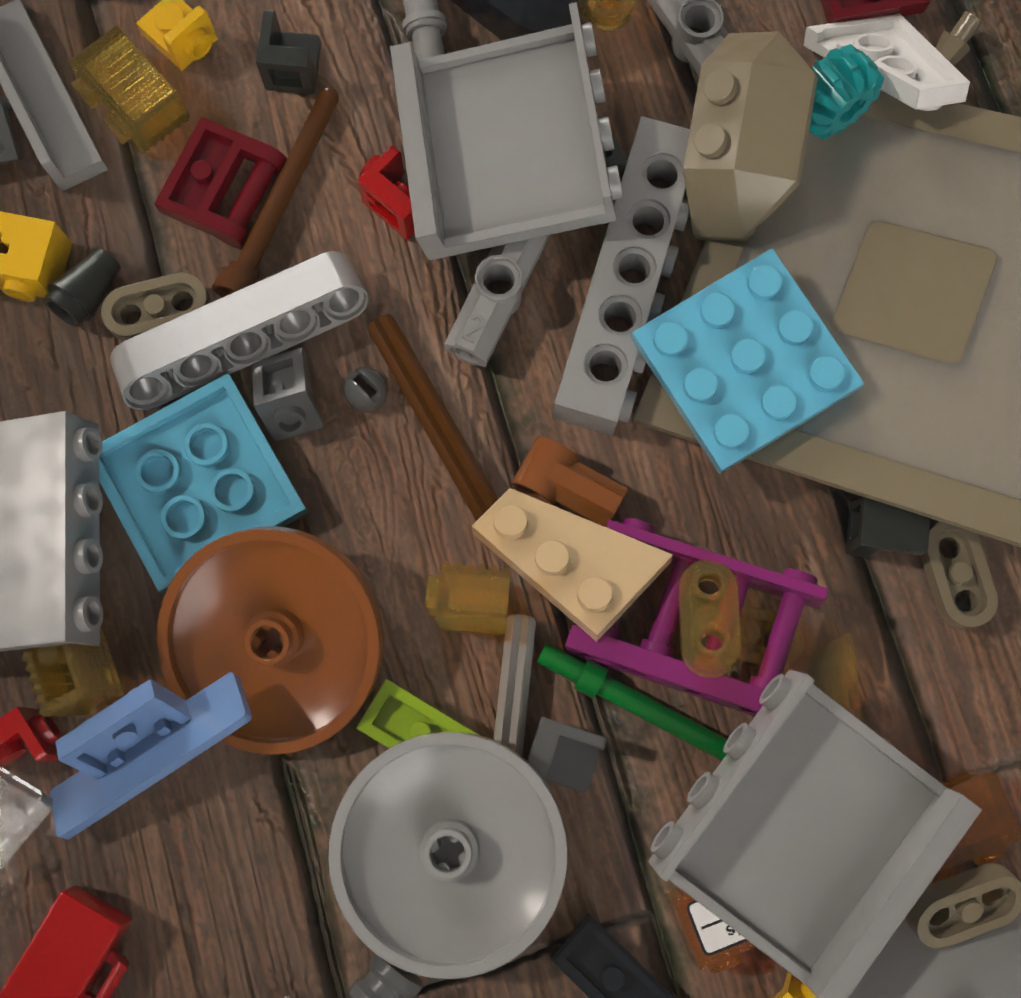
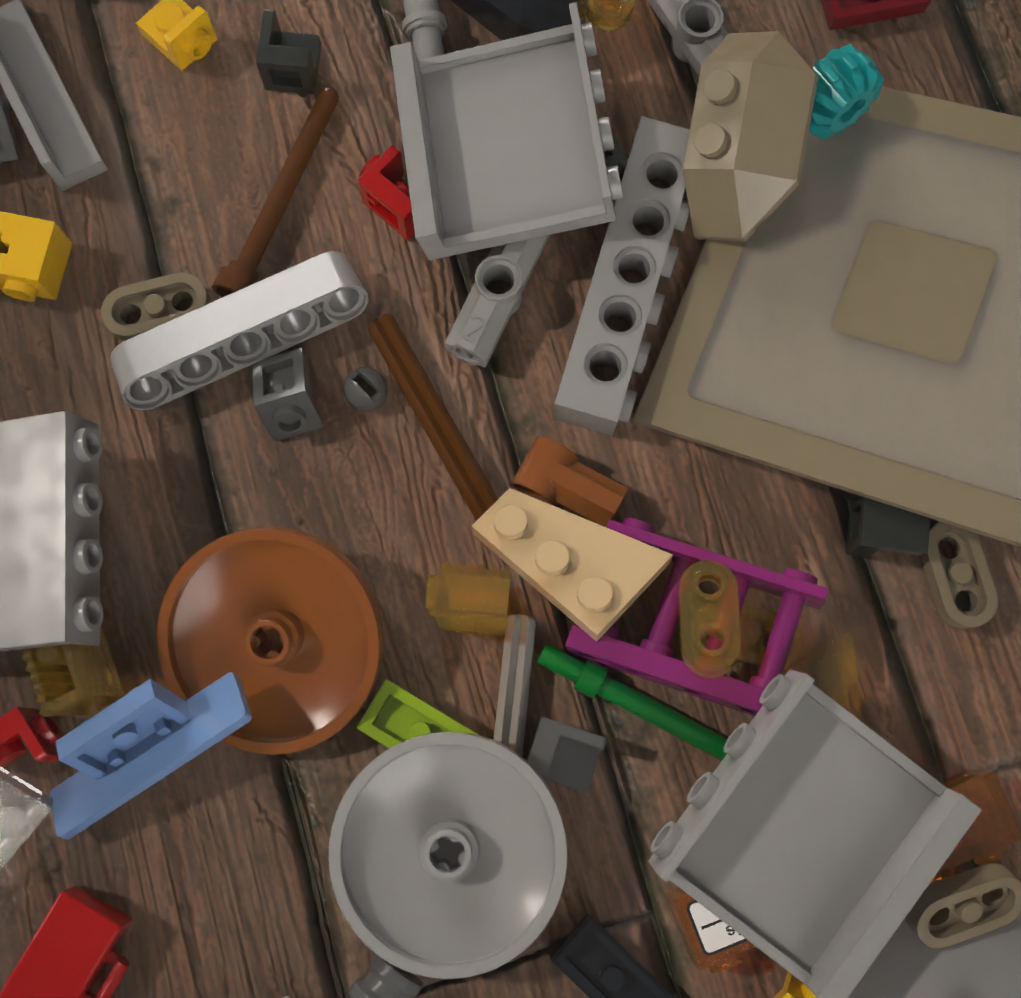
(81, 289): pearl dark grey cone -> none
(128, 89): clear yellow brick -> none
(194, 478): medium azure plate -> none
(205, 175): dark red plate -> none
(746, 360): medium azure plate -> none
(905, 58): white wing -> none
(954, 44): dark tan bar -> none

